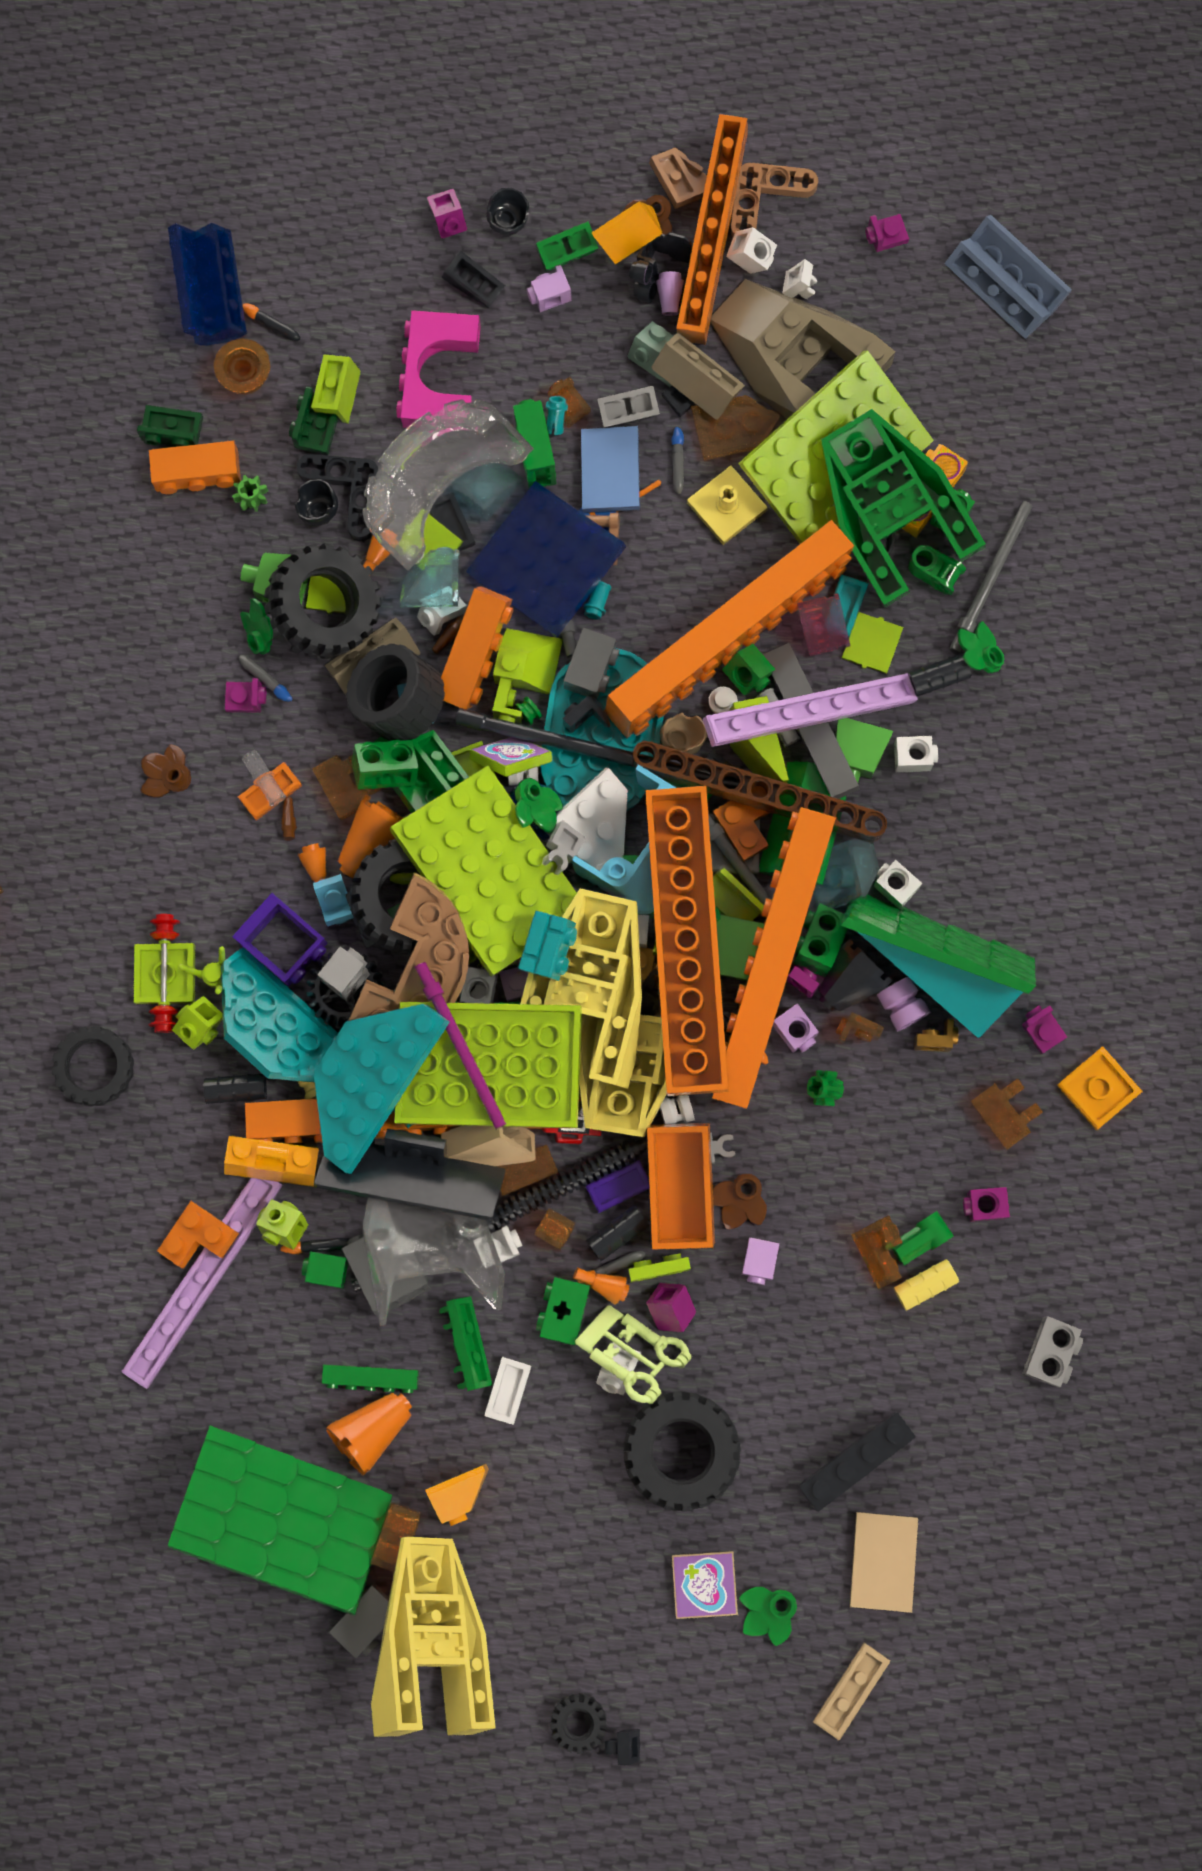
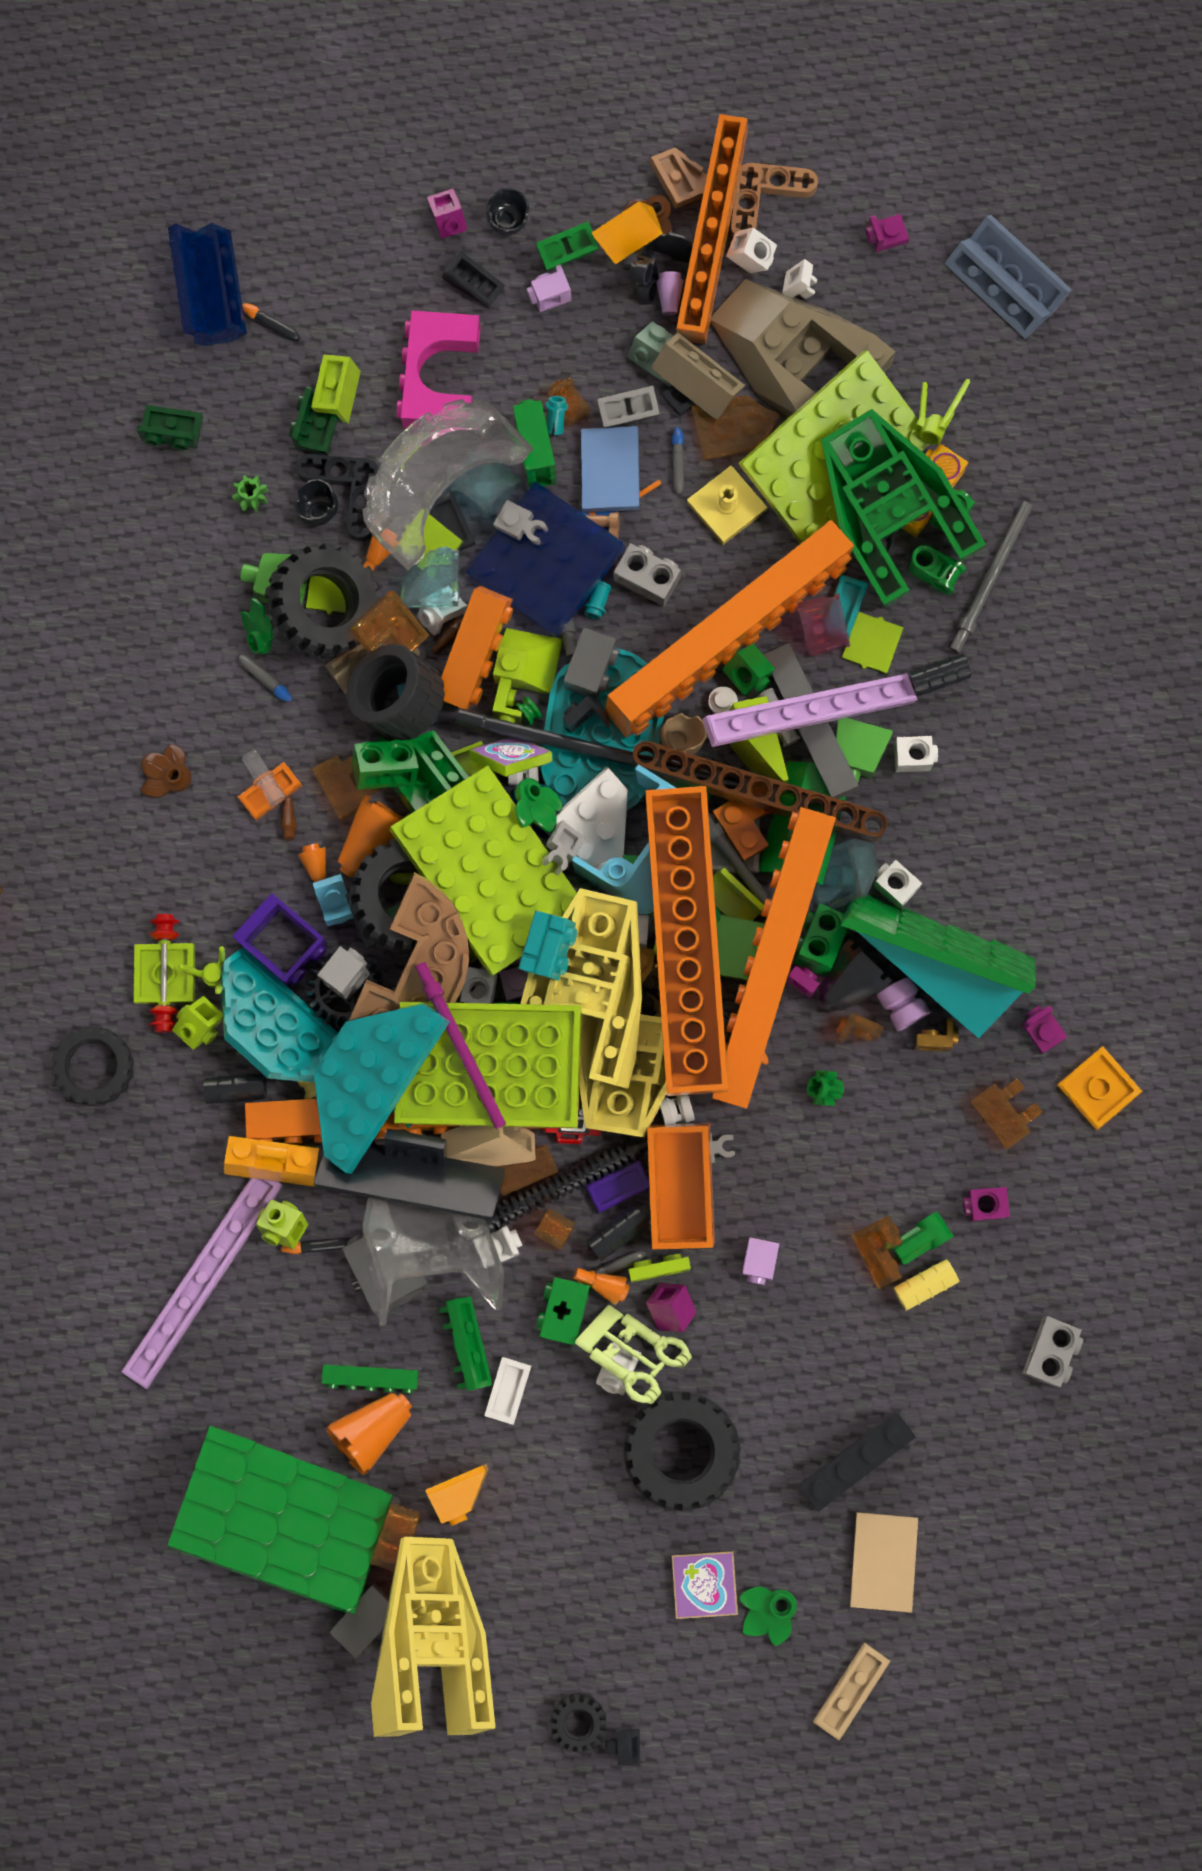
(194, 467): orange brick -> none
(195, 1228): orange plate -> none
(242, 366): clear orange piece -> none
(245, 696): magenta bracket -> none
(325, 1270): green brick -> none
(391, 619): none -> clear orange plate
(517, 521): none -> light grey plate
(643, 580): none -> light grey brick
(737, 1205): reddish brown plate -> none
(796, 1016): lavender brick -> none
(934, 426): none -> lime plant
(981, 649): green plate -> none

